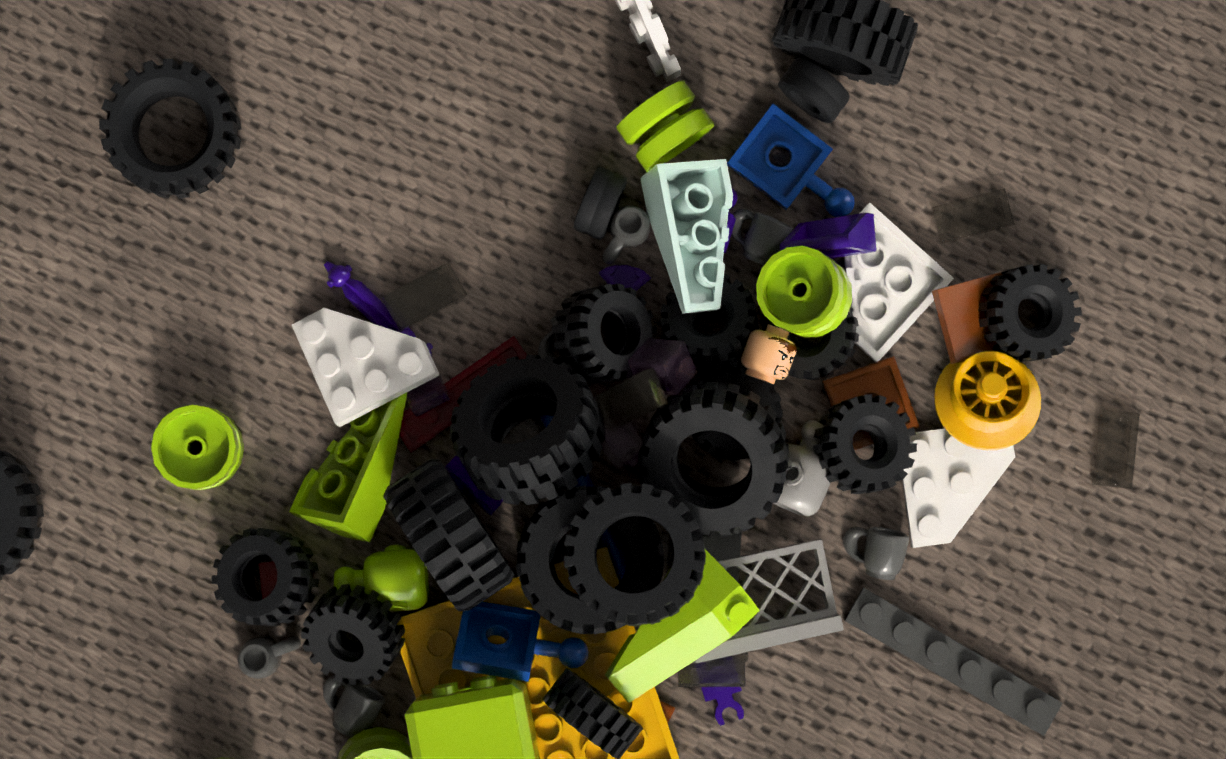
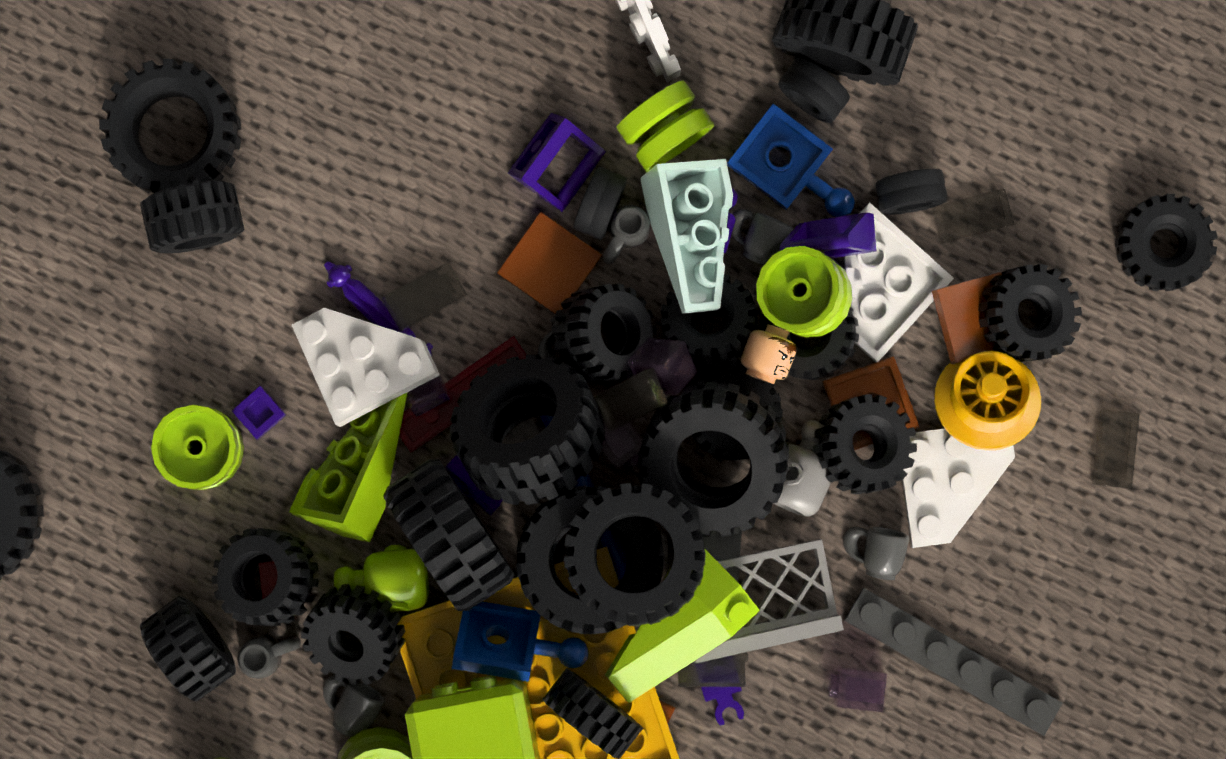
(187, 648): none -> black tyre
(192, 216): none -> black tyre
(259, 412): none -> dark purple plate
(542, 151): none -> dark purple tile
(549, 263): none -> dark orange tile
(625, 275): dark purple tile -> none
(858, 689): none -> clear purple brick
(911, 191): none -> black tyre
(1193, 237): none -> black tyre

